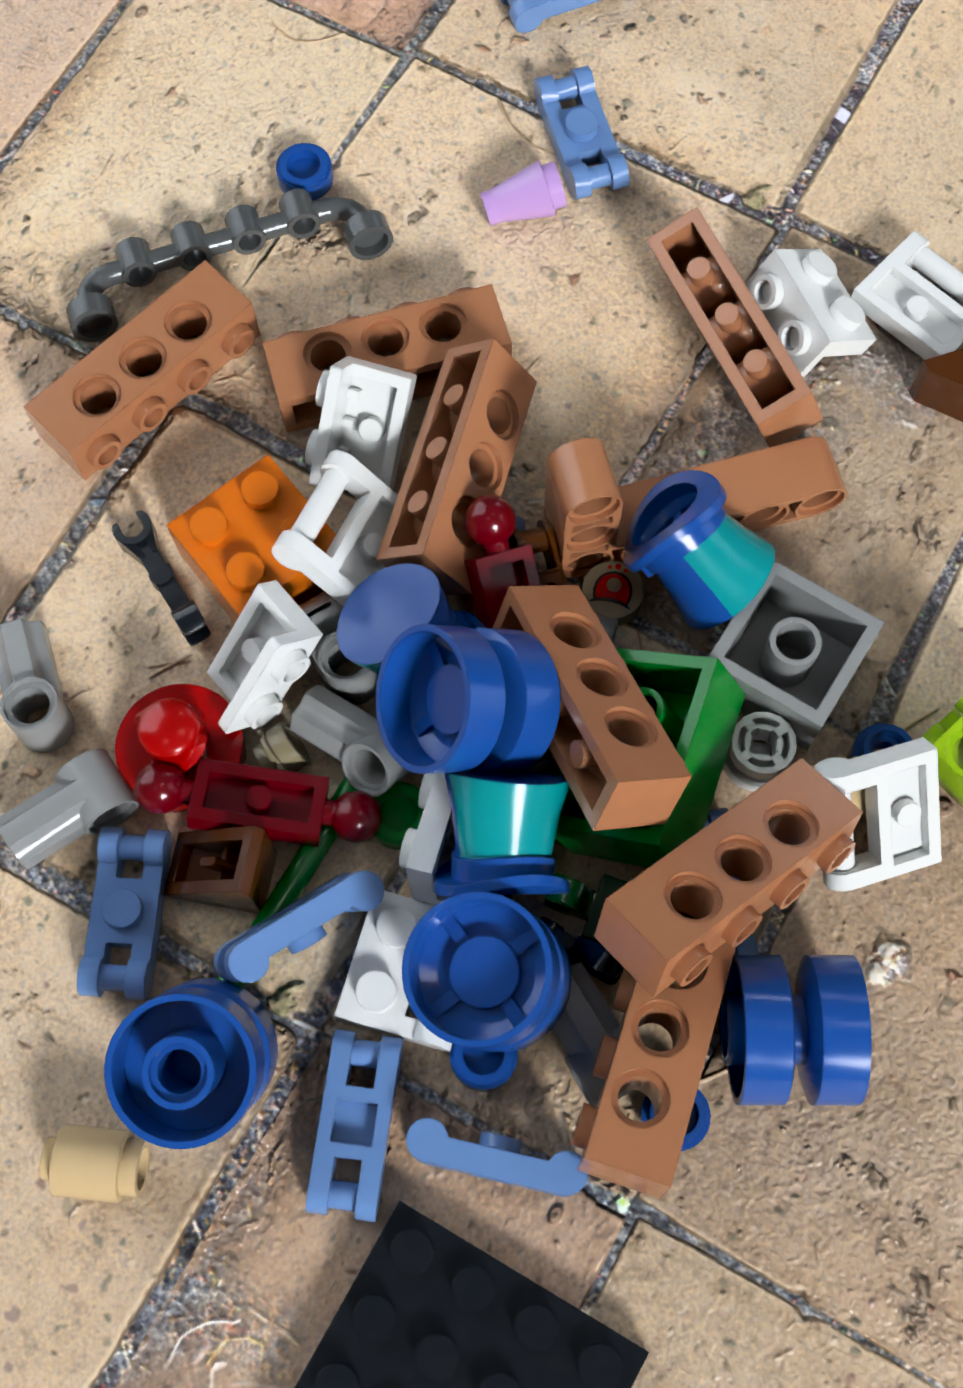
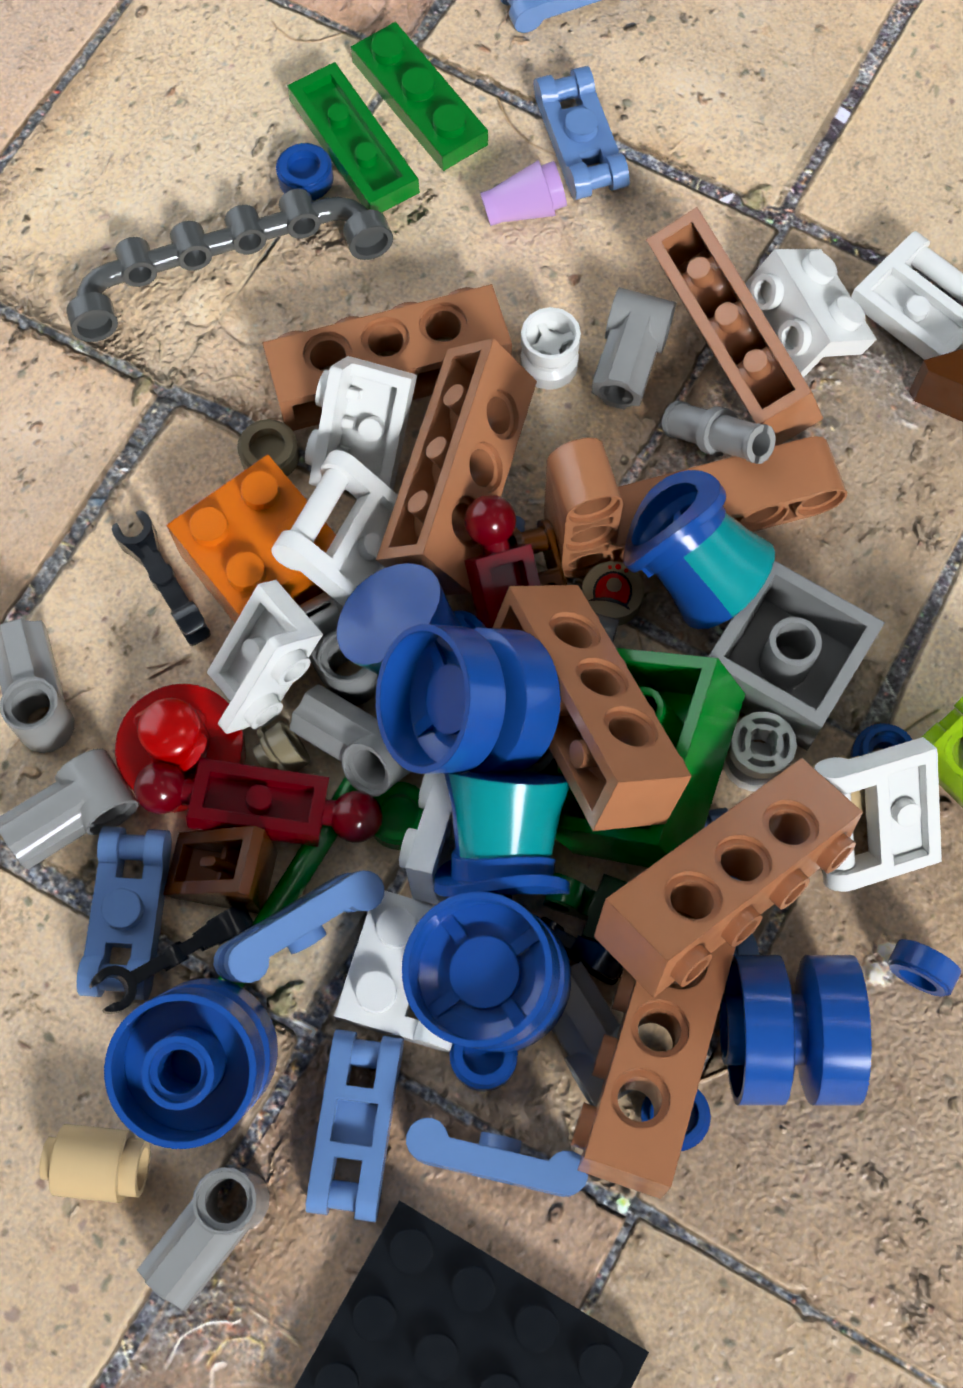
(152, 340): nougat brick -> none
(202, 1237): none -> light grey piece
(213, 933): none -> black piece
(269, 438): none -> dark tan tile
(353, 139): none -> green plate
(419, 96): none -> green plate
(550, 347): none -> white wheel
(634, 336): none -> light grey piece
(719, 431): none -> light grey pin
(924, 968): none -> blue tile

